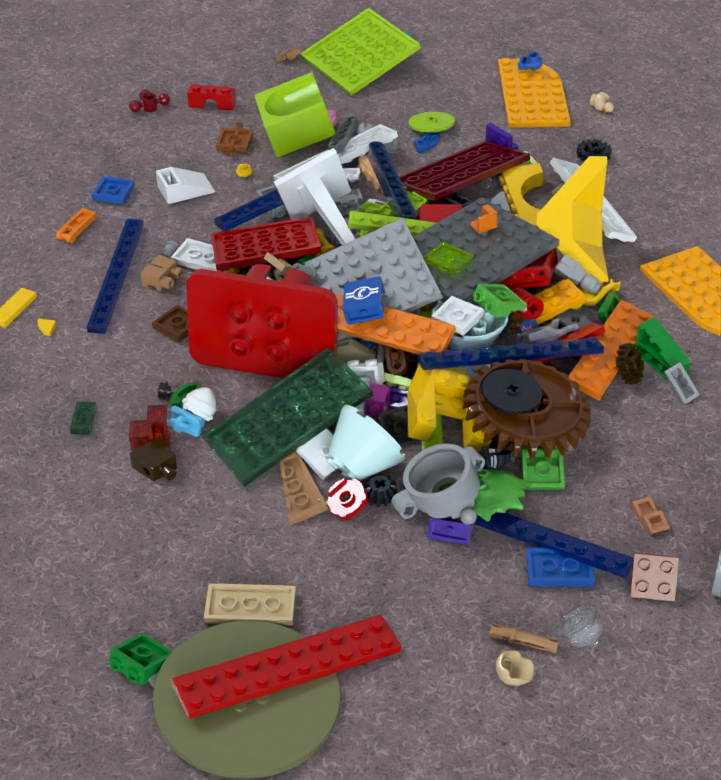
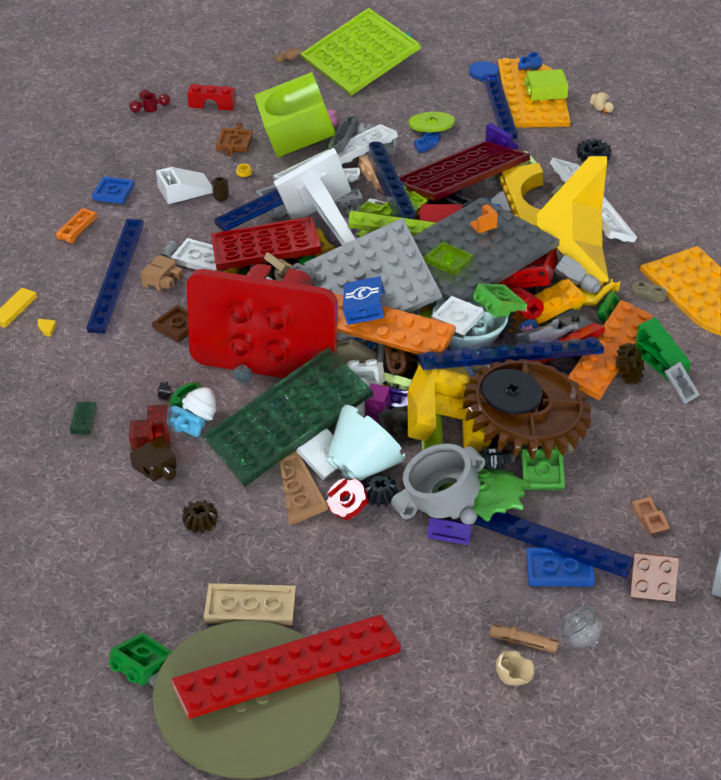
(200, 516): none -> dark brown gear
(220, 189): none -> dark brown brick
(242, 373): none -> clear light blue plate
(479, 68): none -> blue tile
(499, 104): none -> clear blue plate
(546, 84): none -> lime brick
(648, 291): none -> dark tan plate

